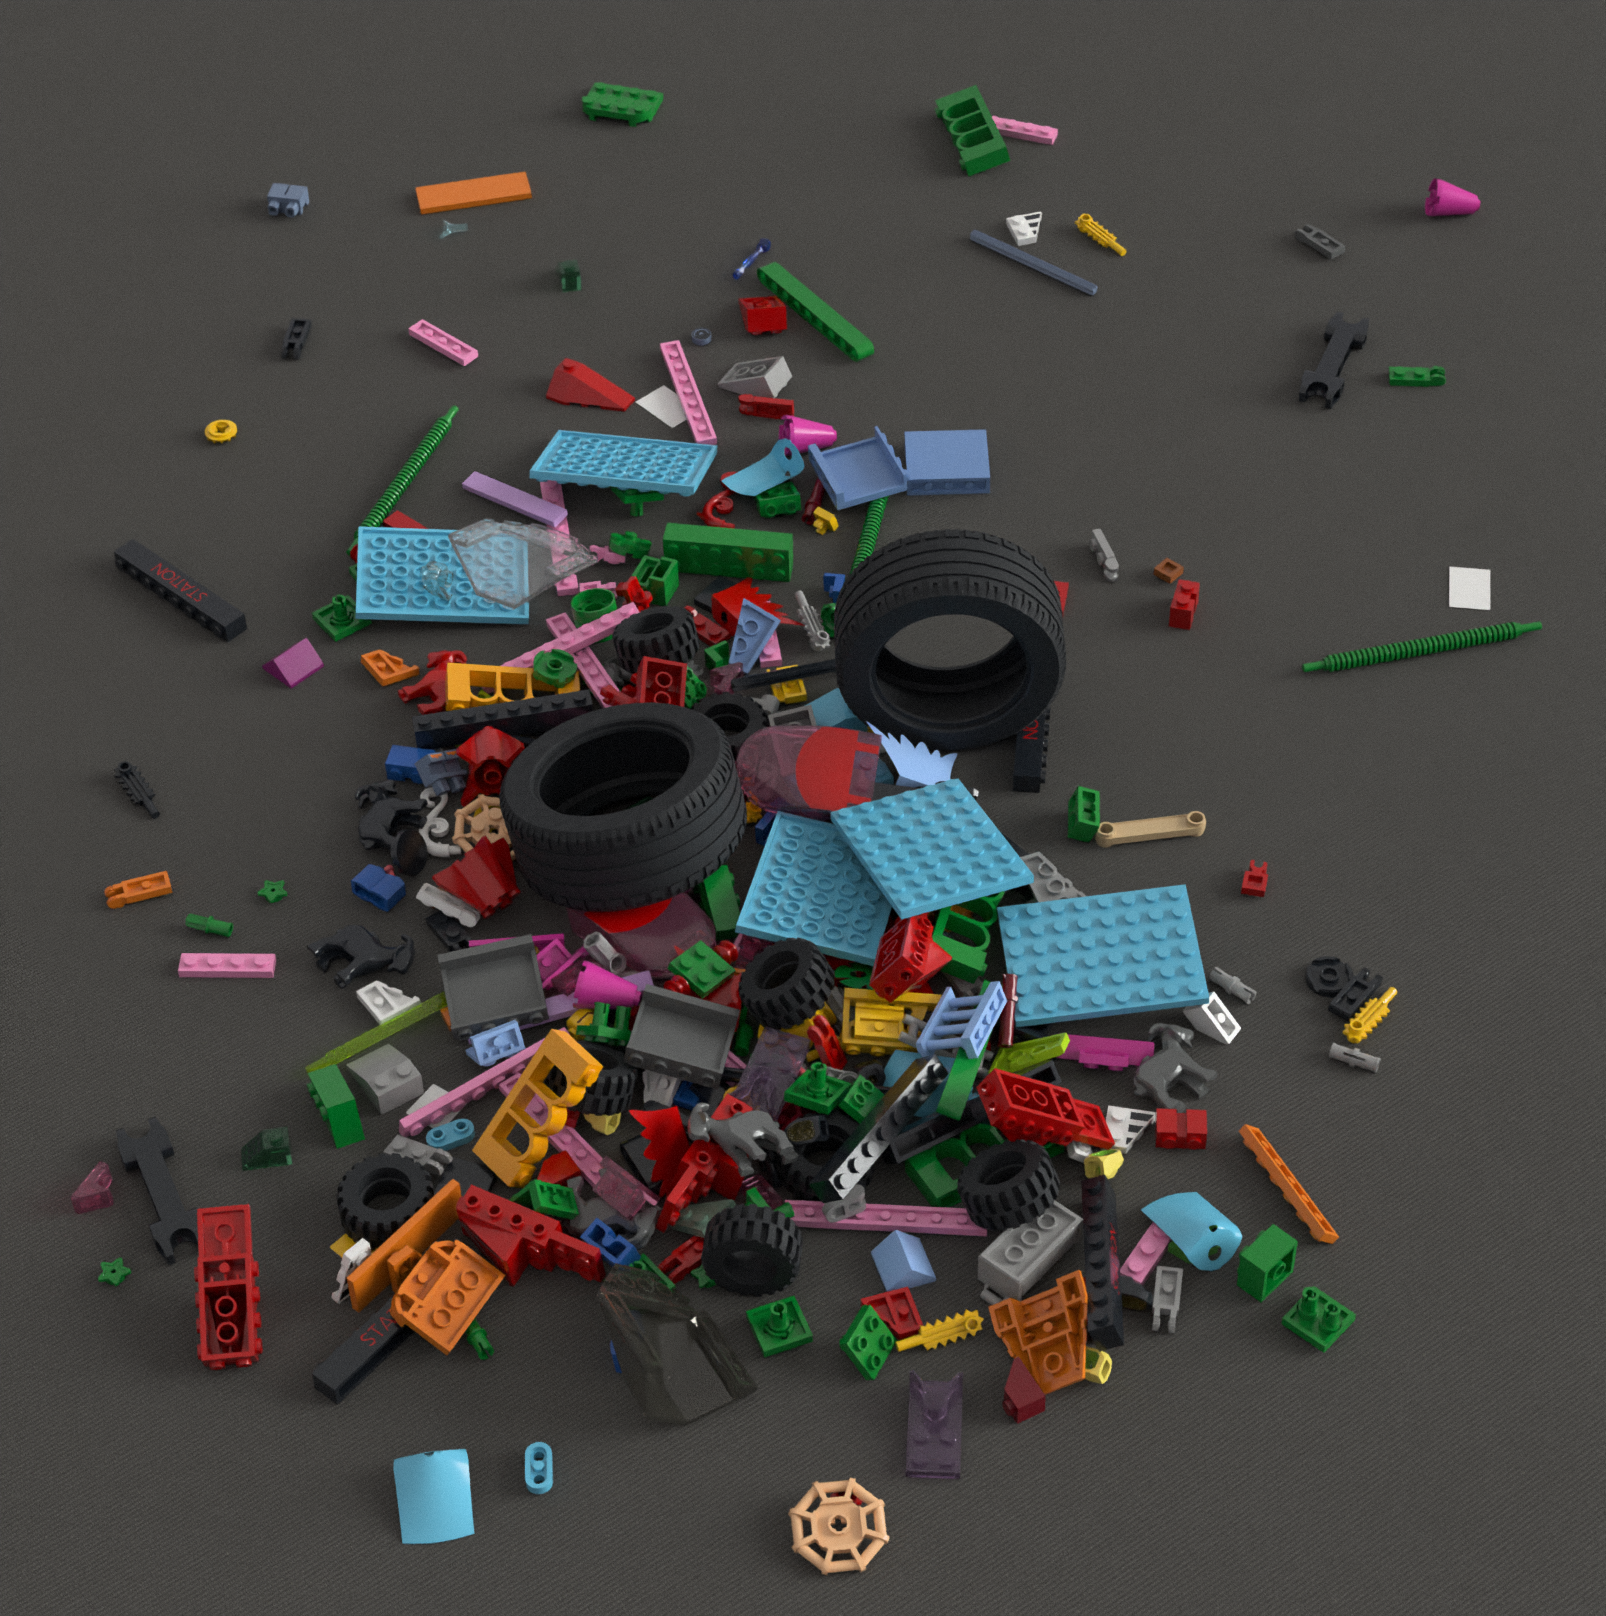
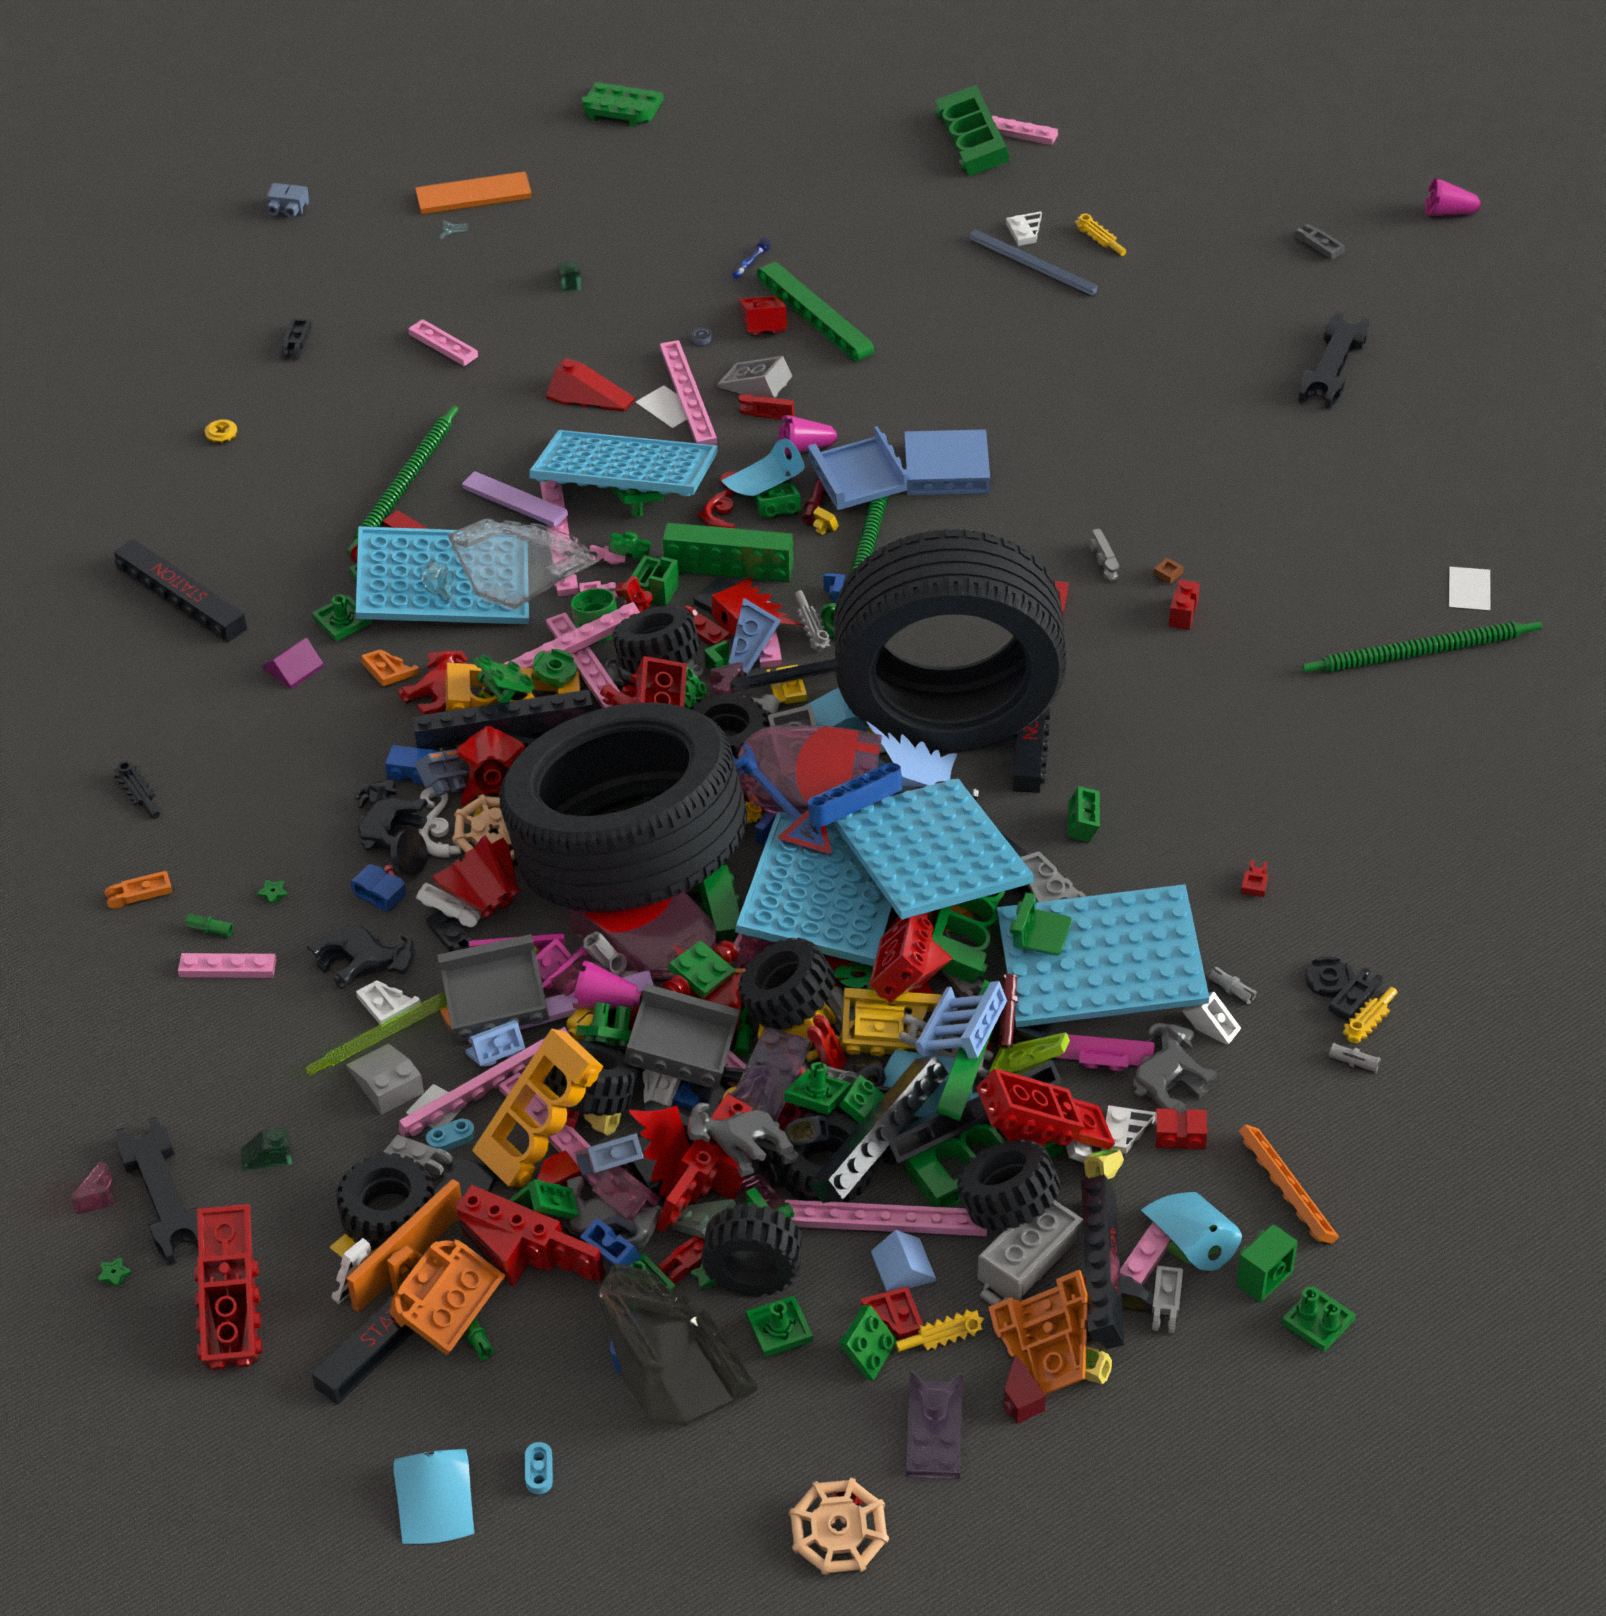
(336, 1105): green wedge -> none
(502, 676): none -> green shield
(609, 1154): none -> sand blue panel
(800, 831): none -> blue piece
(849, 1206): light grey plate -> none
(855, 794): none -> blue beam
(1039, 929): none -> green bracket
(1150, 829): tan piece -> none
(1416, 376): green hinge -> none

